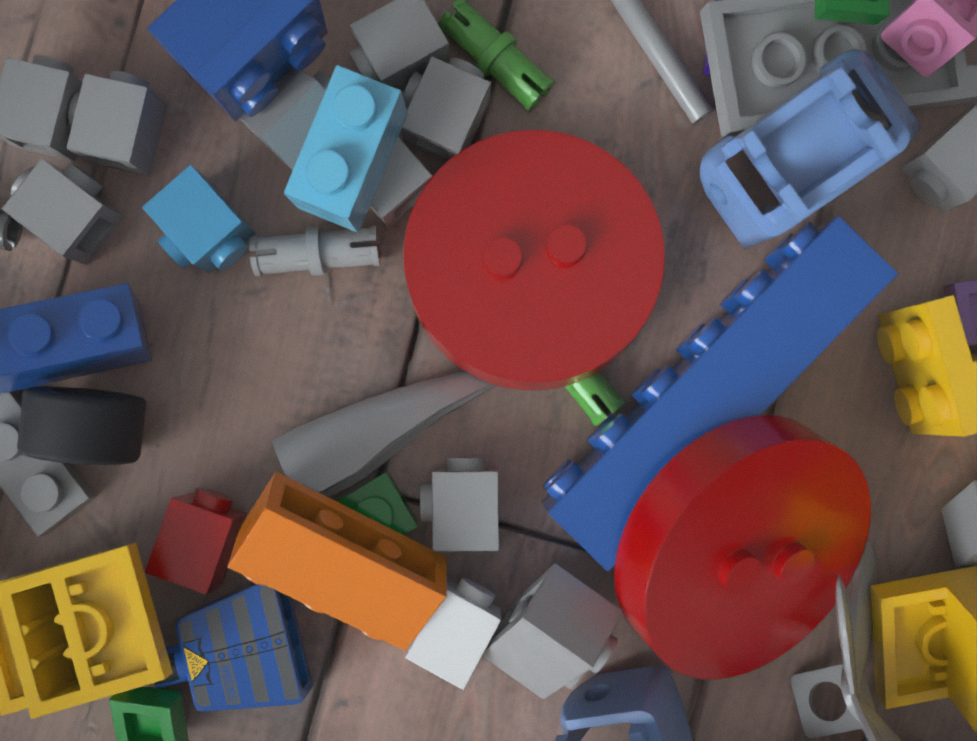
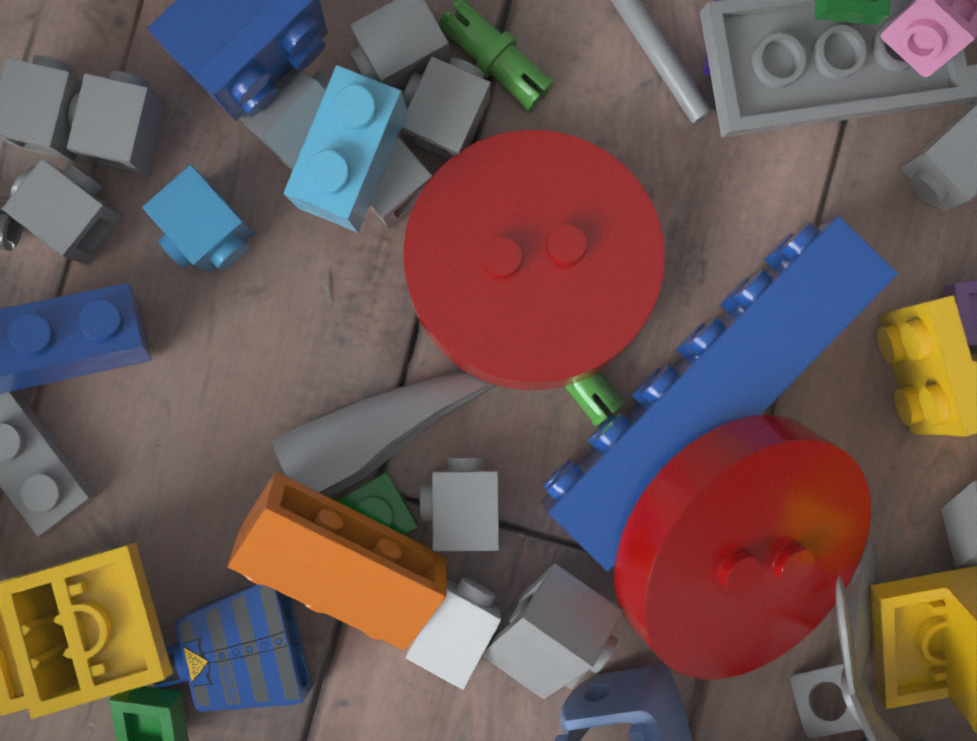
(81, 425): black tyre -> none
(196, 540): red brick -> none
(315, 251): light grey pin -> none
(810, 147): medium blue piece -> none

